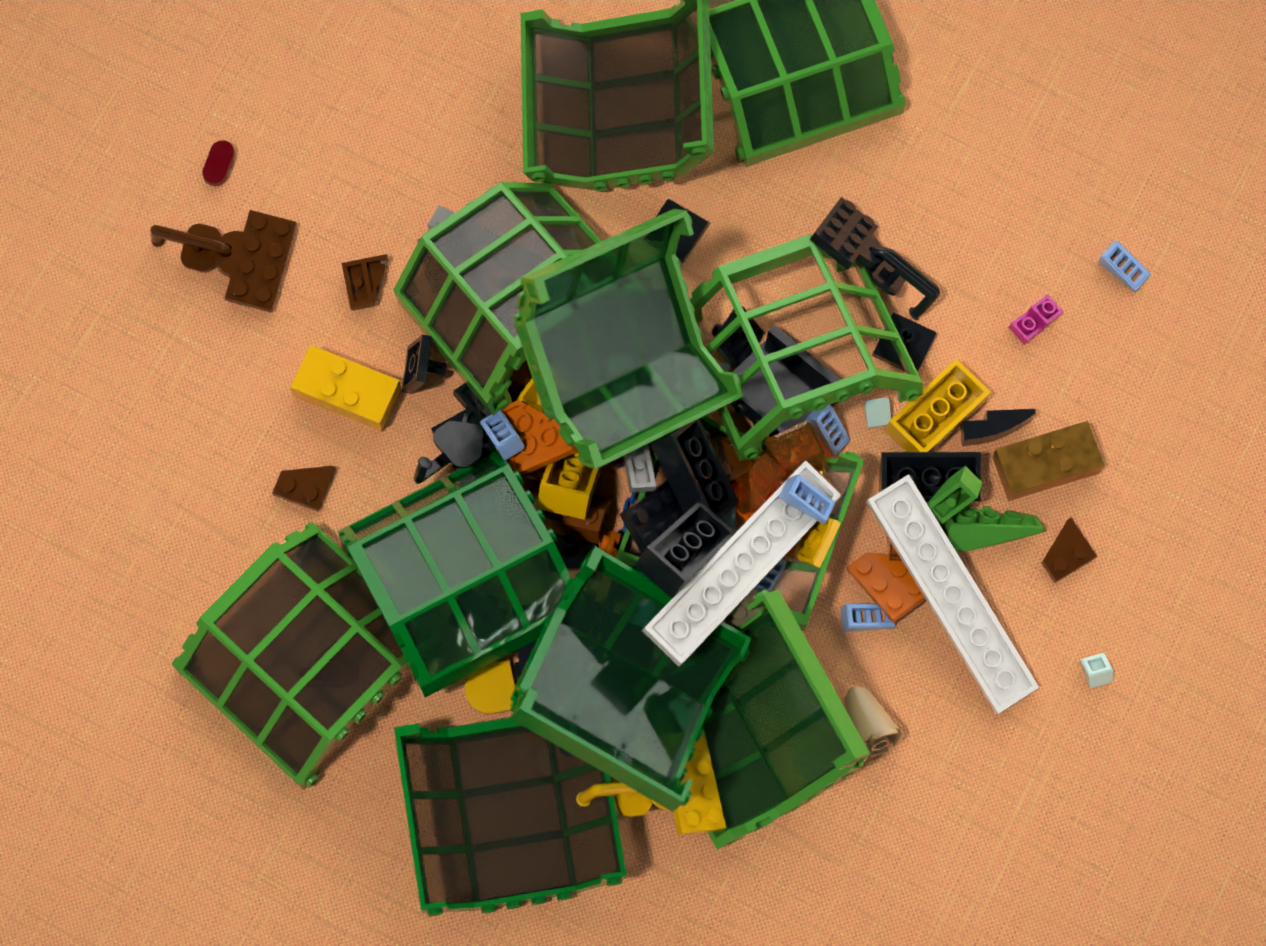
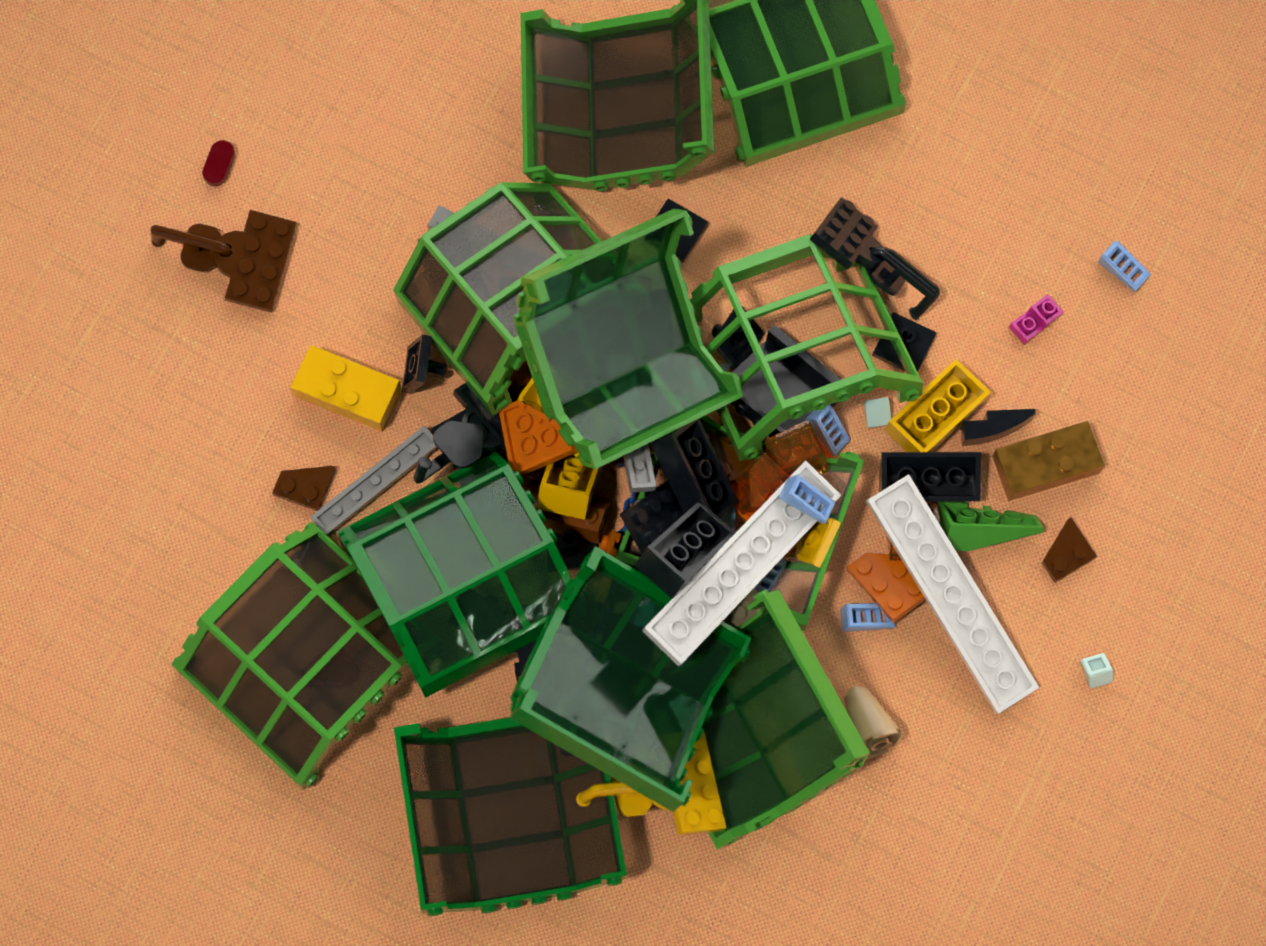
(364, 280): reddish brown wing -> none
(374, 481): none -> light grey plate
(491, 688): yellow tile -> none
(502, 435): light blue slope -> none
(955, 495): bright green slope -> none

